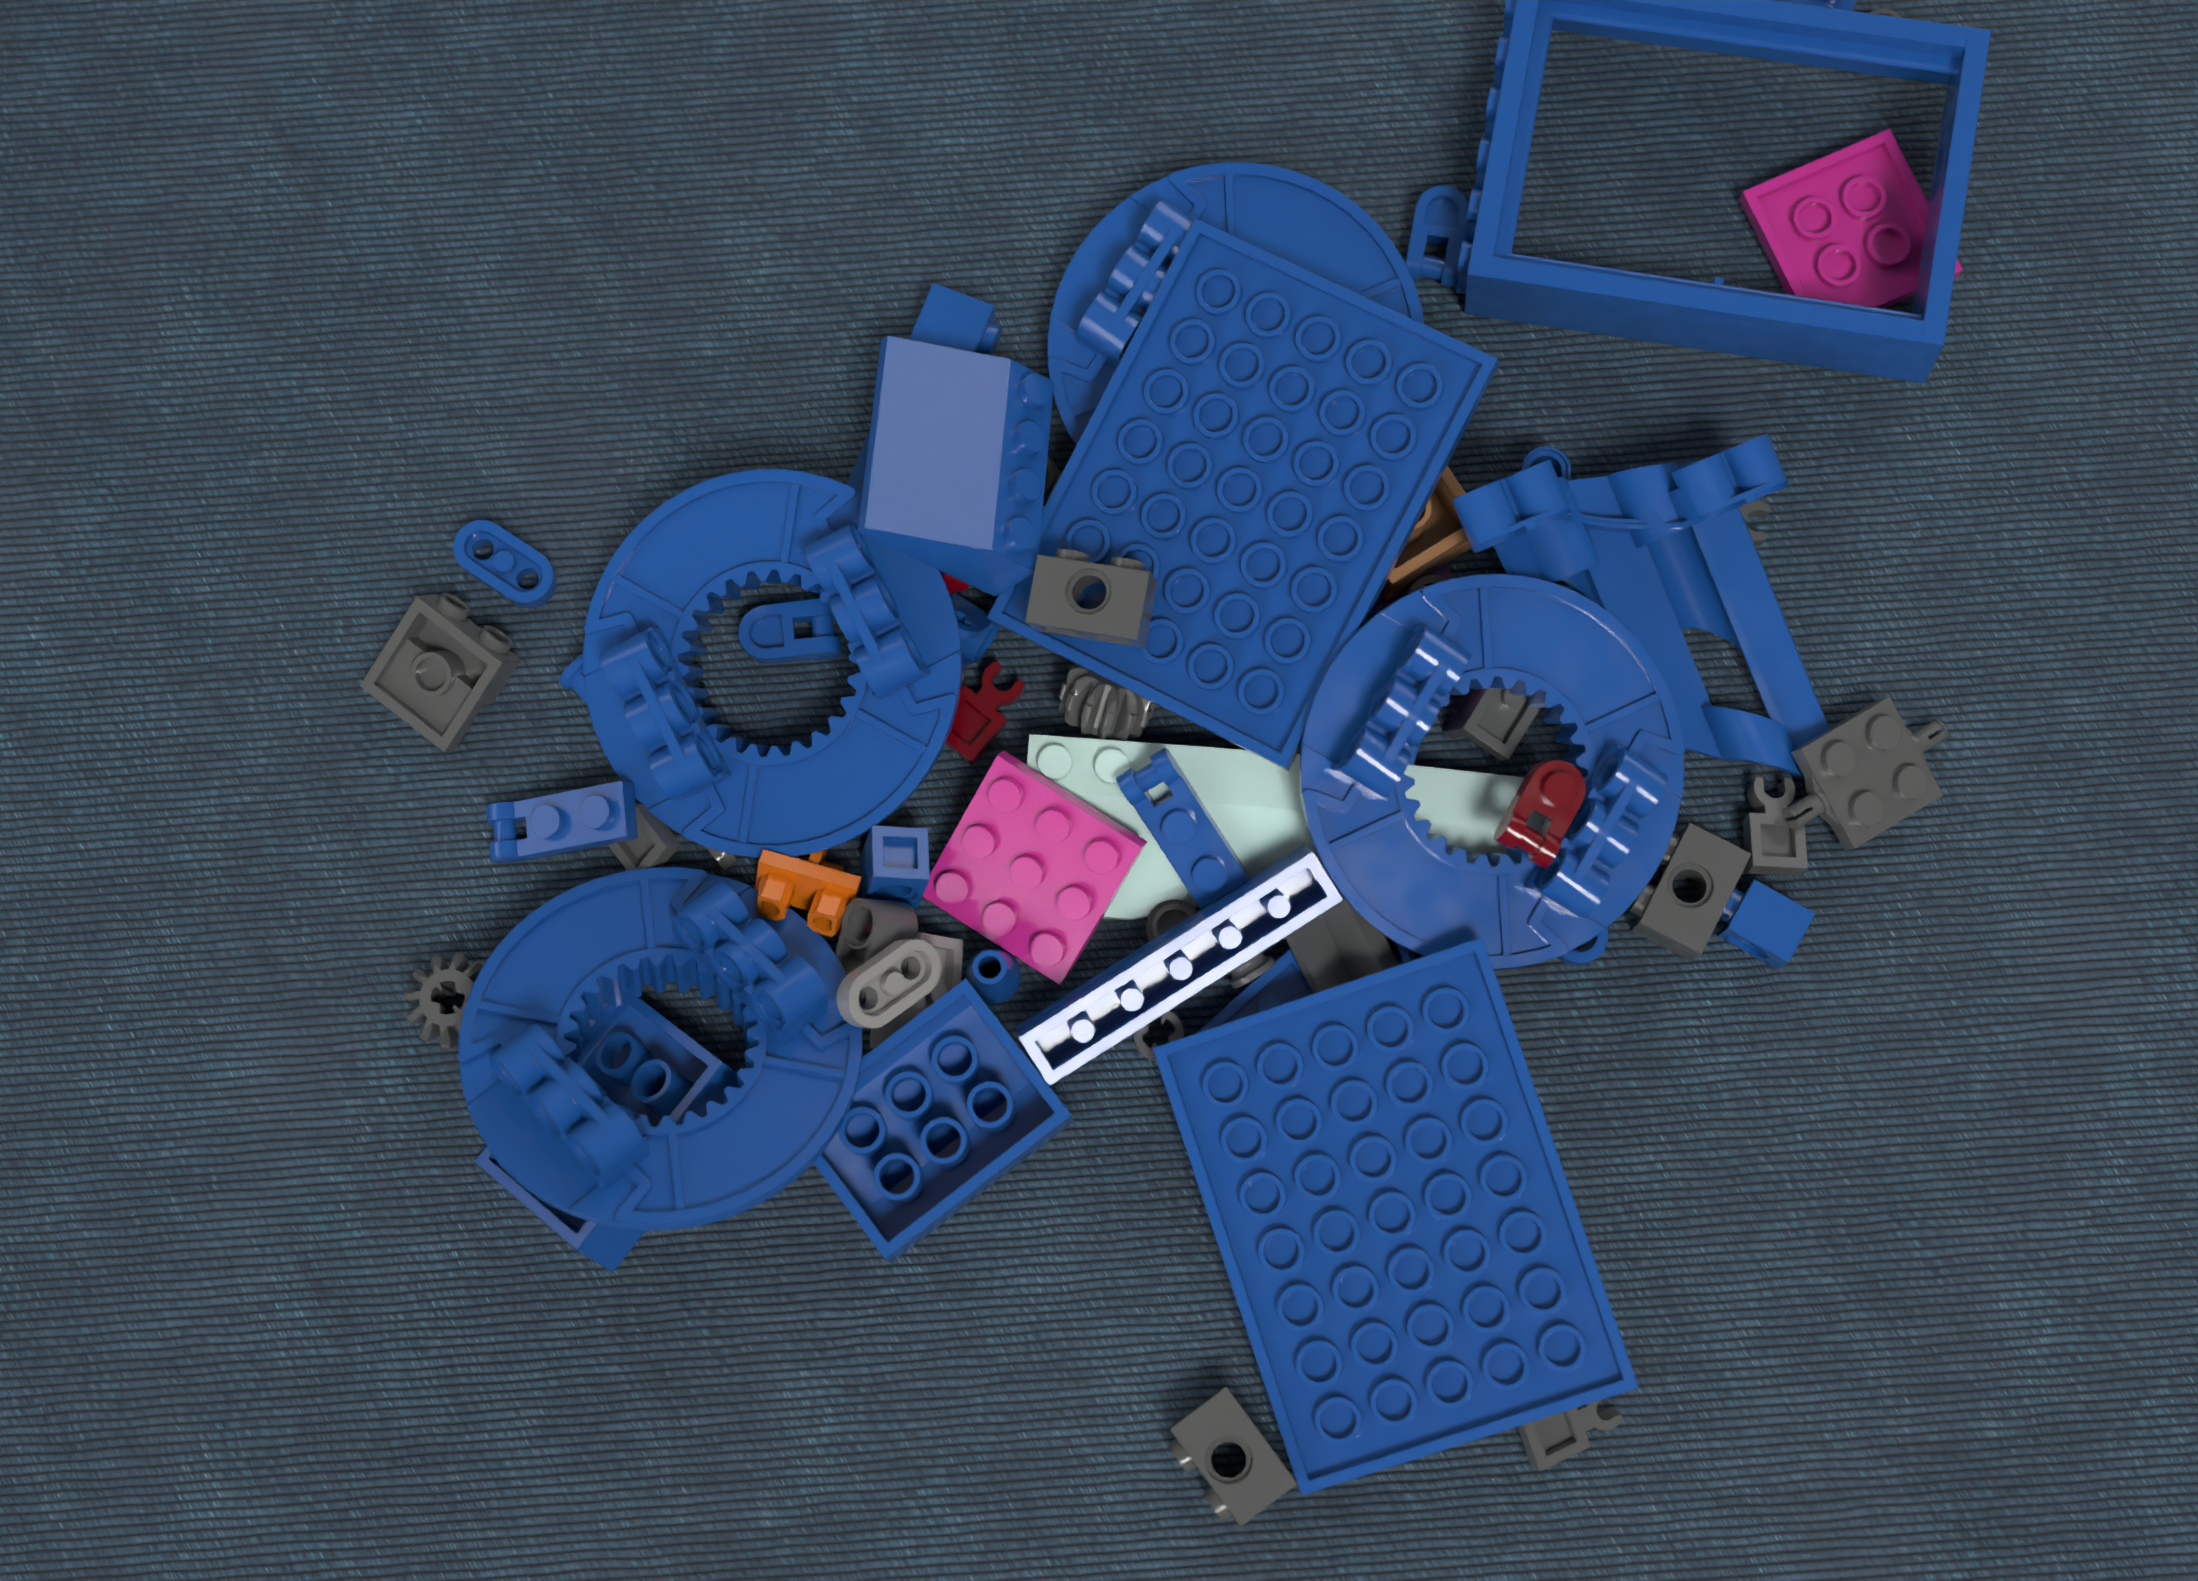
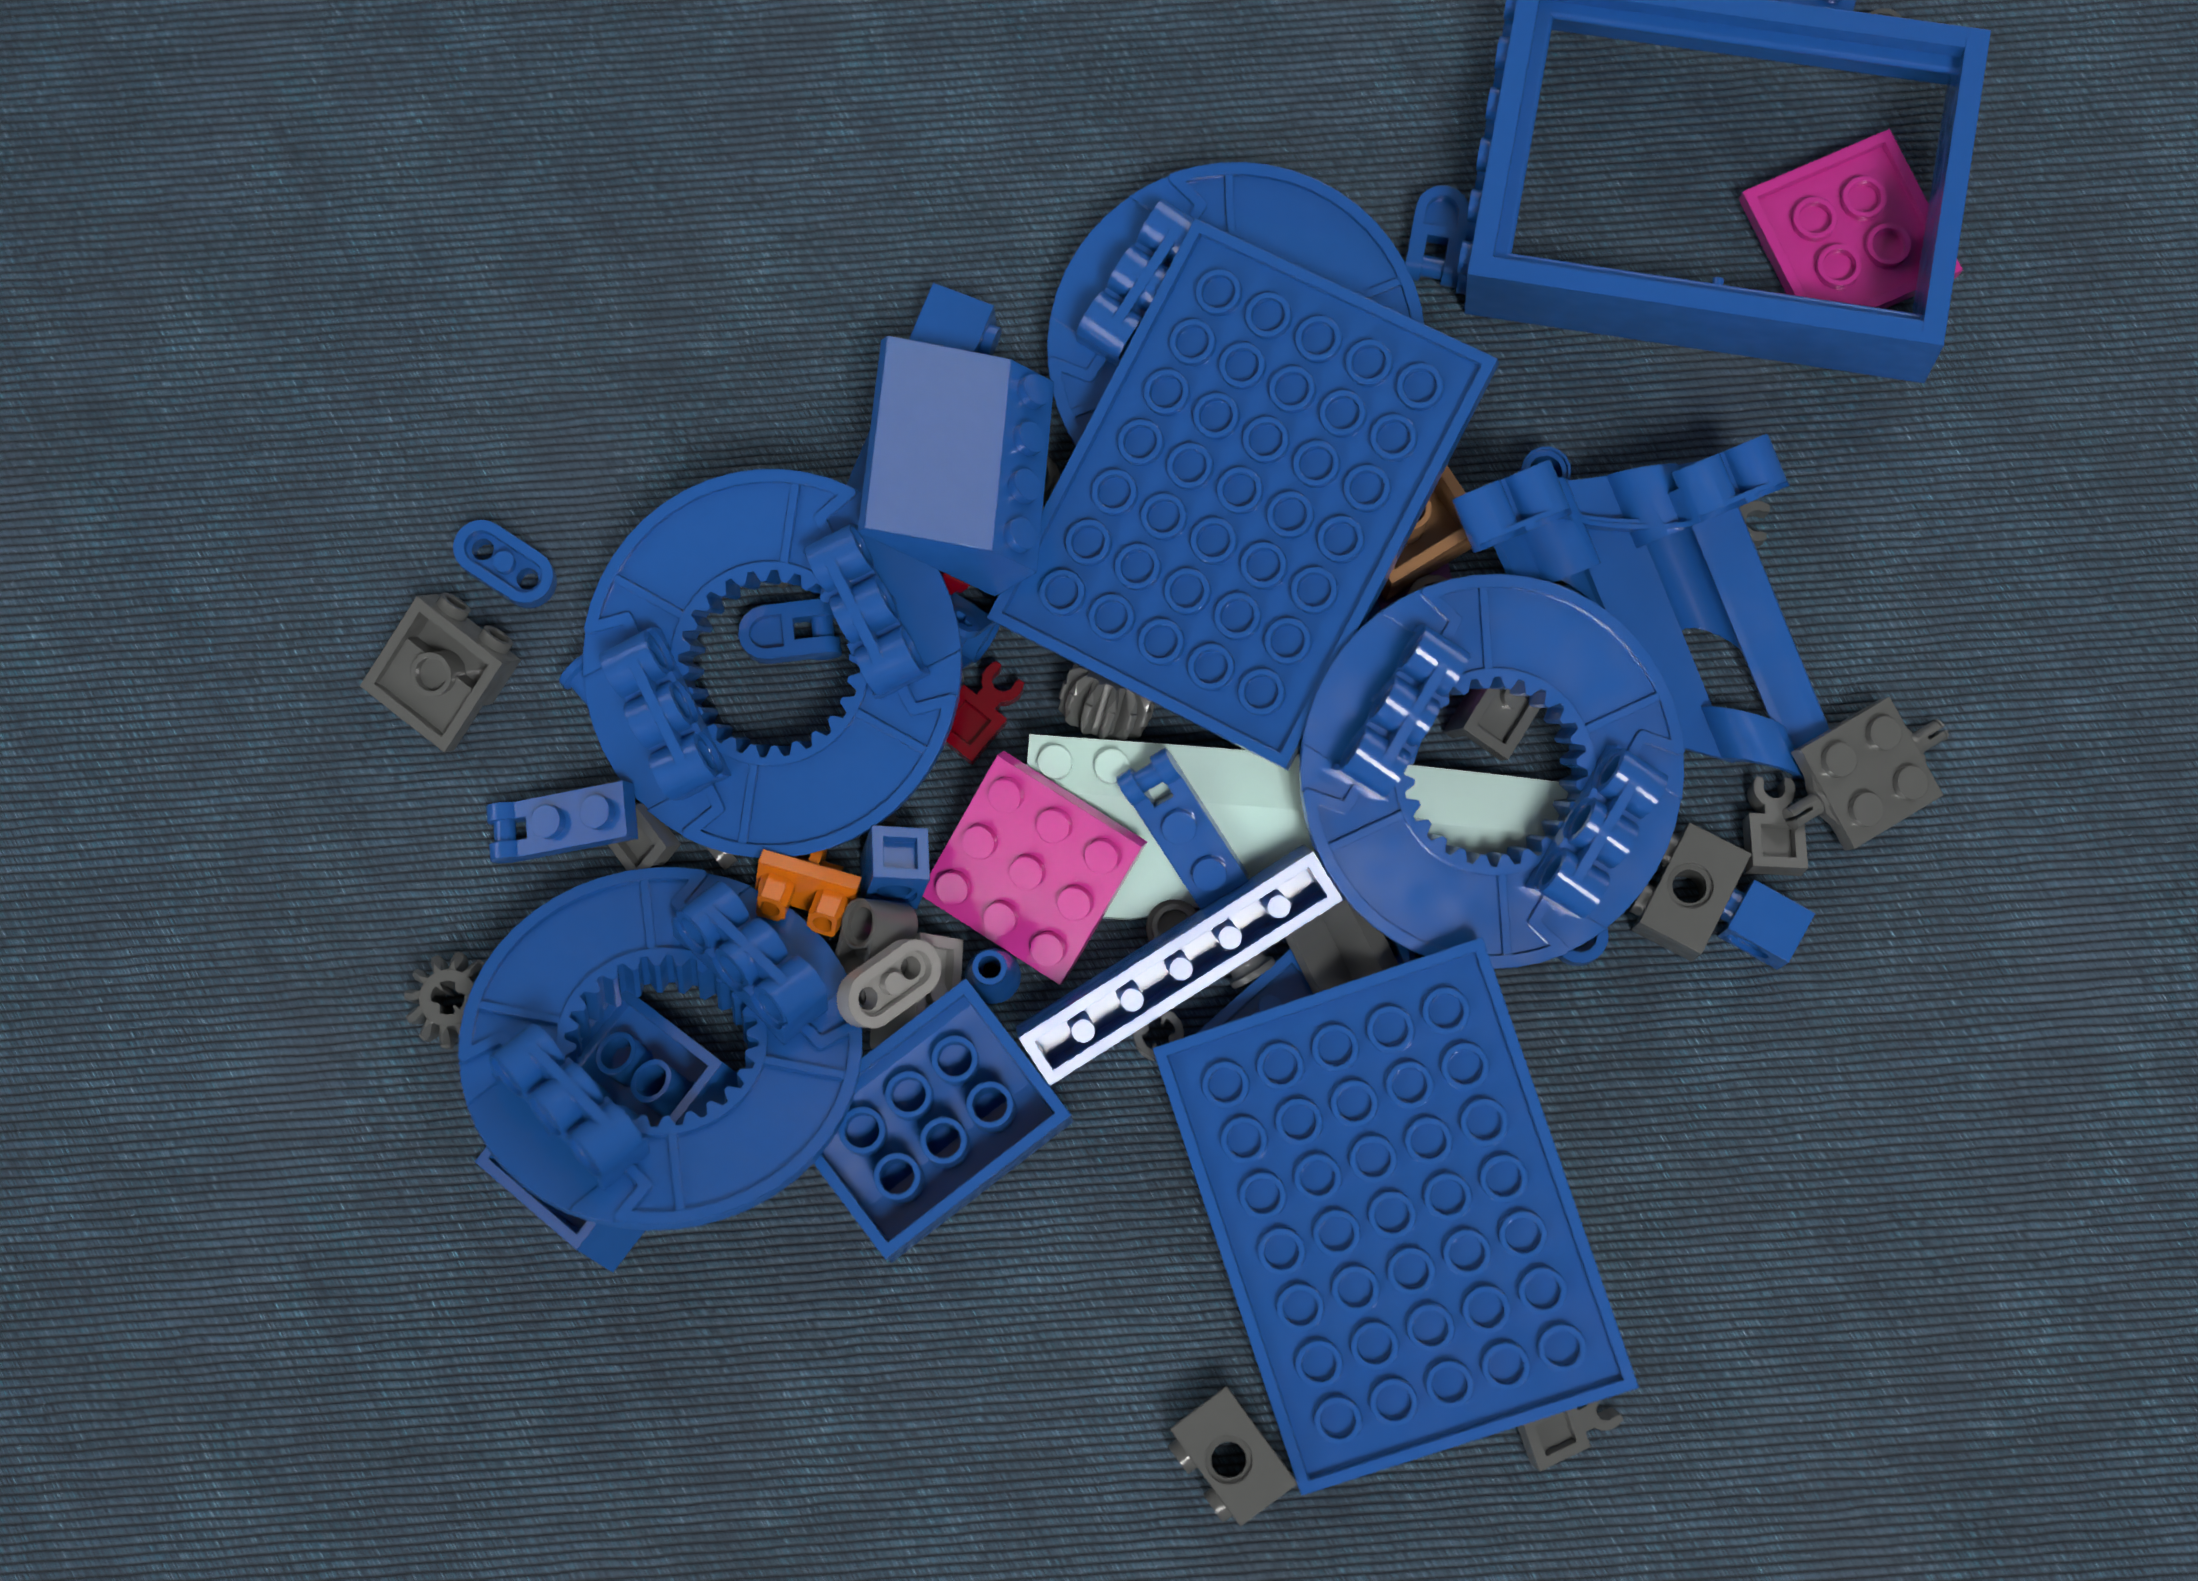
(1120, 618): dark grey brick -> none
(1552, 791): dark red plate -> none

